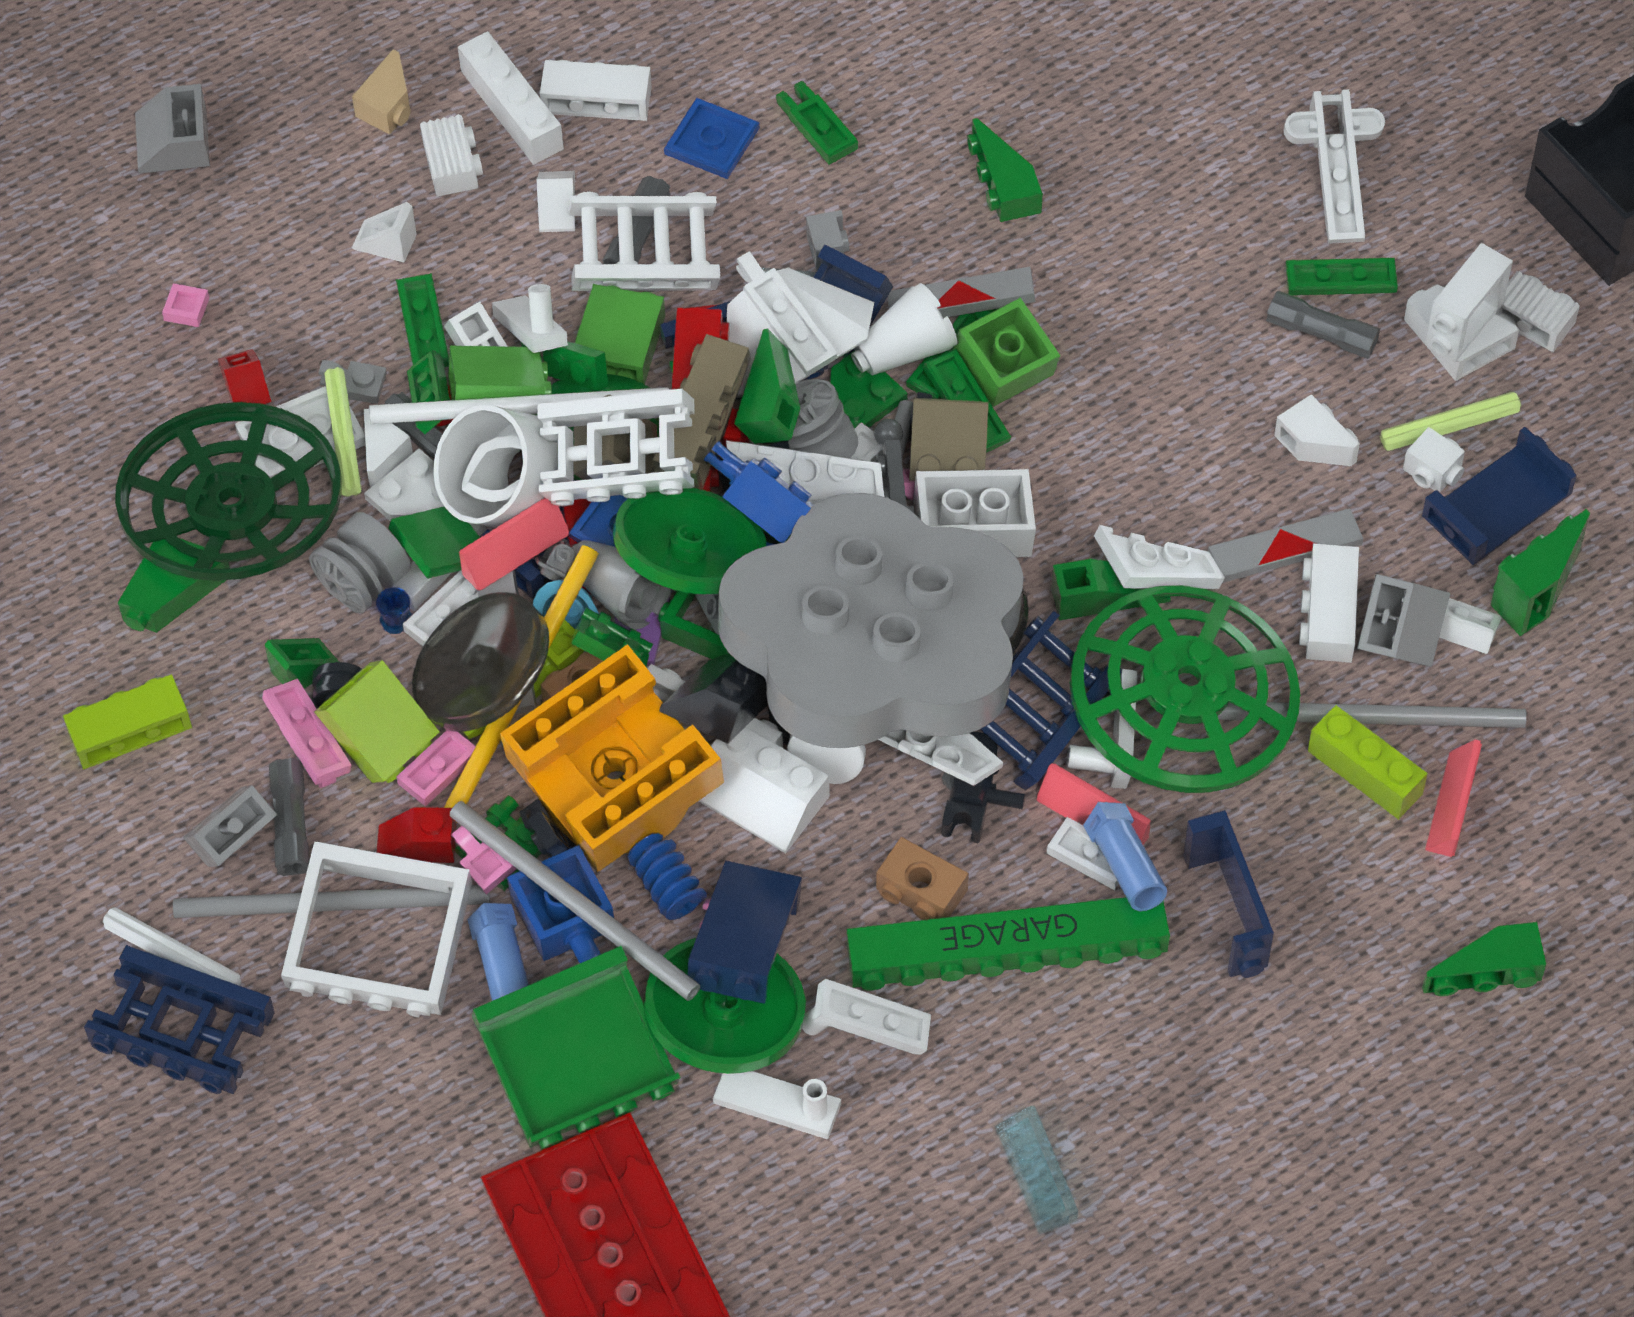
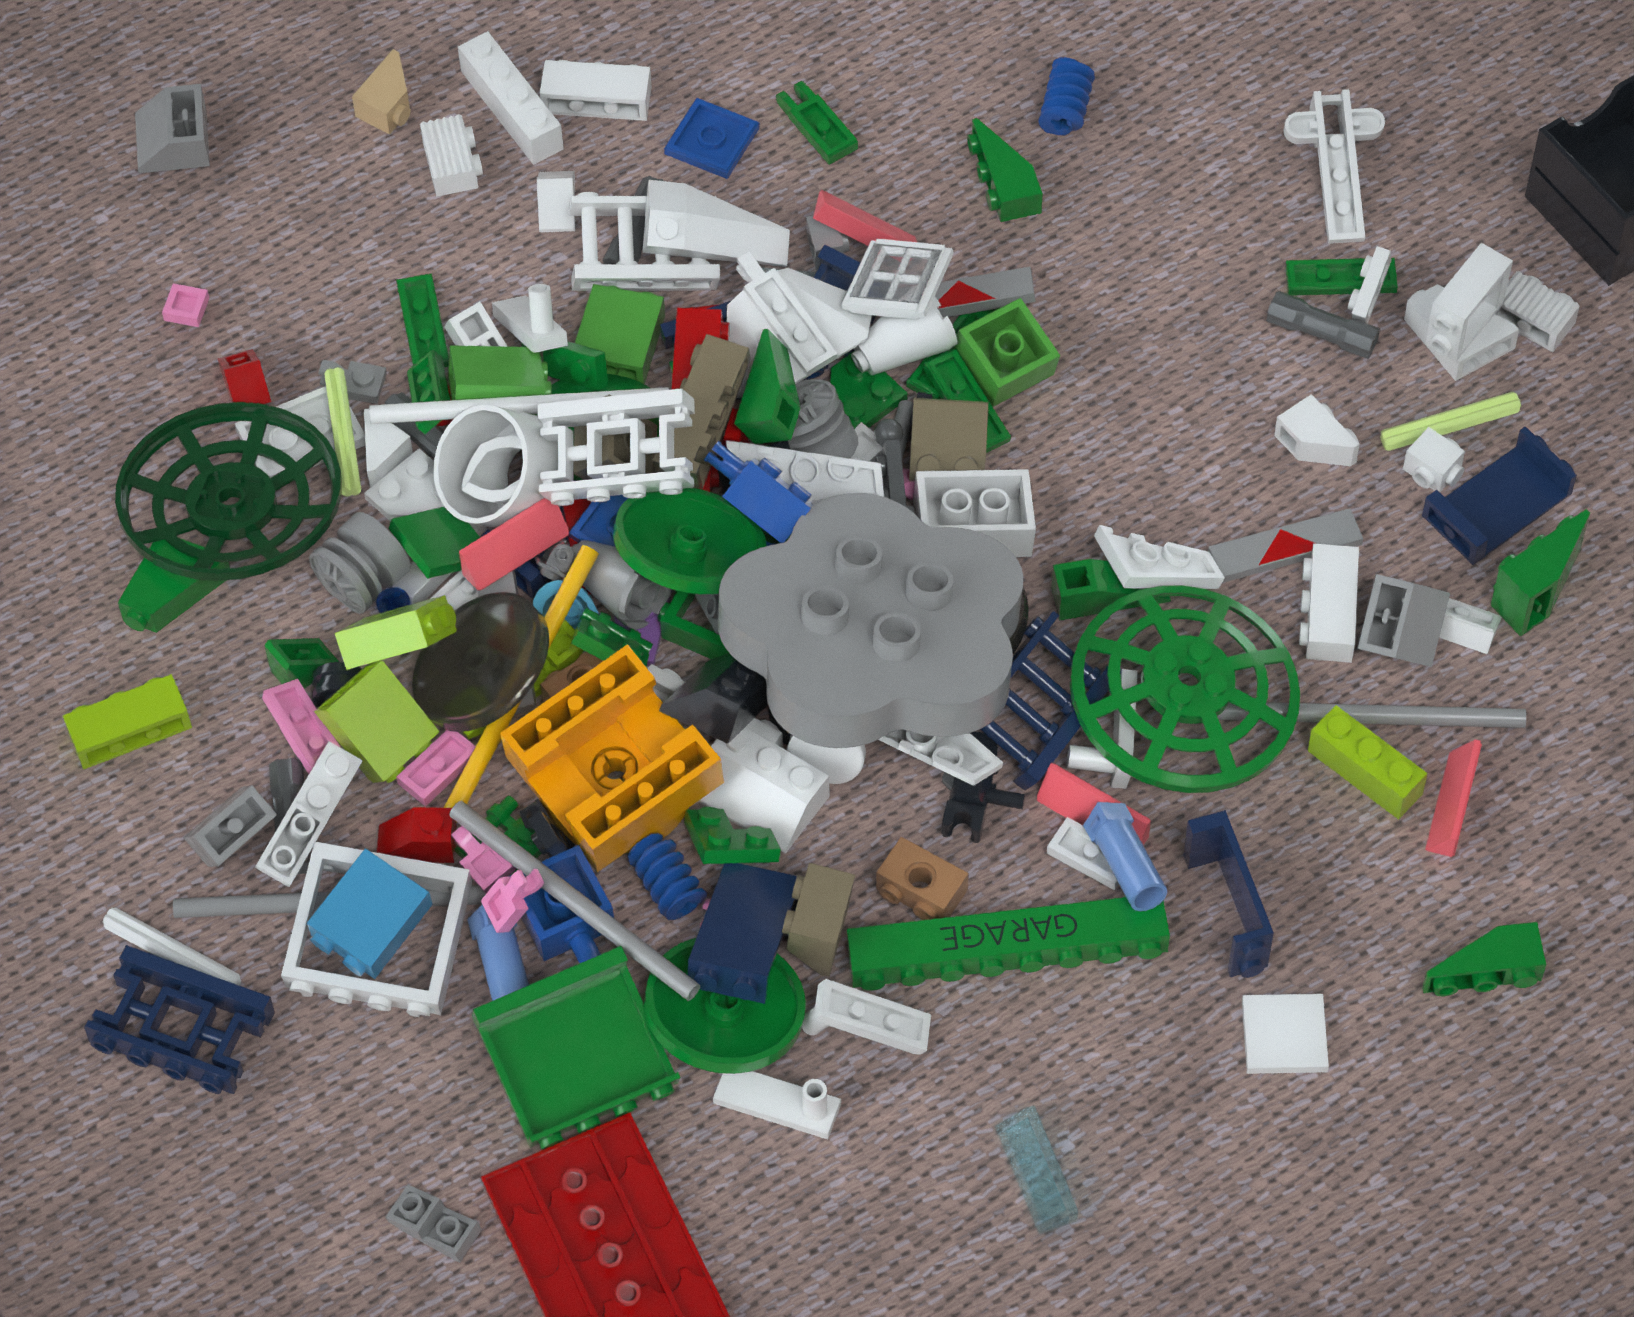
(308, 814): none -> white slope
(368, 915): none -> dark azure brick
(388, 233): white slope -> none
(396, 632): none -> lime brick
(432, 1223): none -> light grey slope
(506, 901): none -> bright pink plate
(702, 226): none -> white wedge
(722, 844): none -> green plate
(819, 916): none -> dark tan slope
(854, 221): none -> coral slope
(897, 279): none -> piece
(1066, 96): none -> blue piece
(1285, 1033): none -> white tile
(1374, 271): none -> white plate

